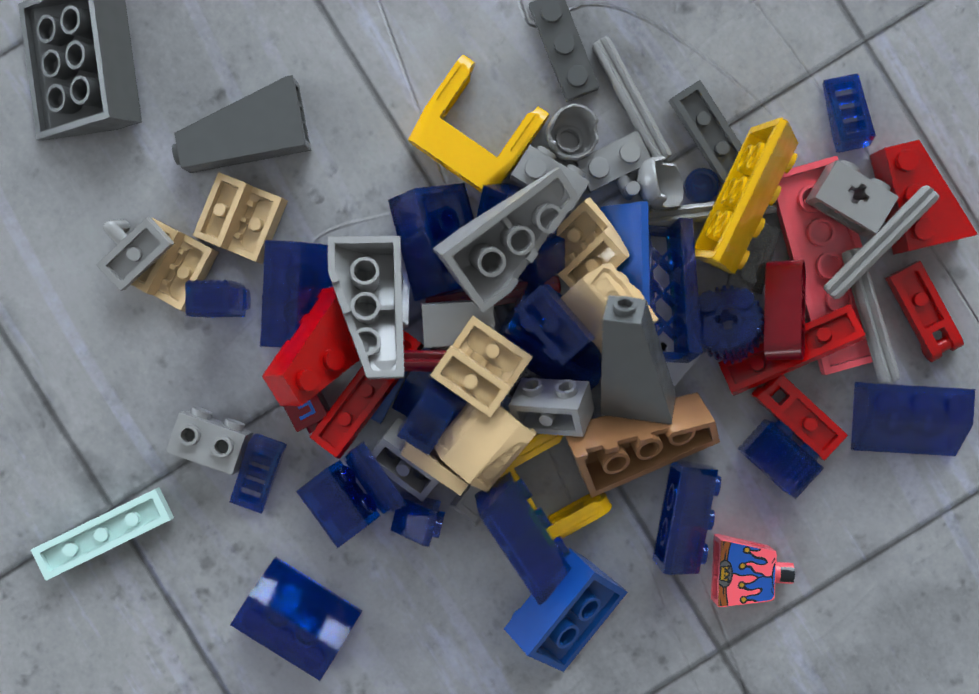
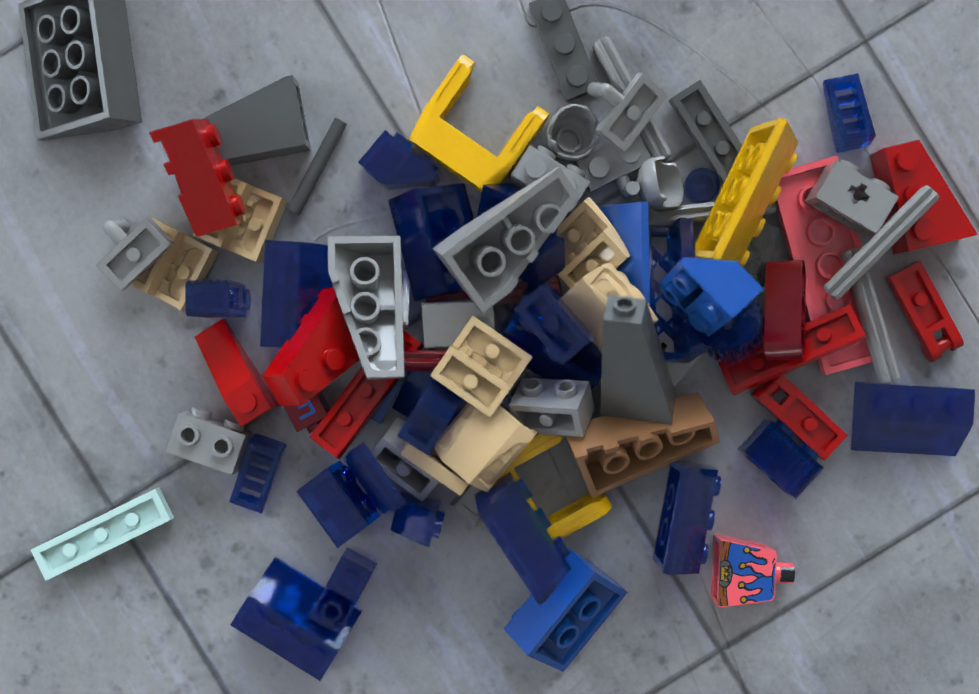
(201, 175): none -> red wedge
(235, 373): none -> red slope
(317, 166): none -> dark grey bar
(343, 590): none -> clear blue slope
(396, 166): none -> clear blue slope
(629, 110): none -> light grey plate
(709, 291): none -> blue slope

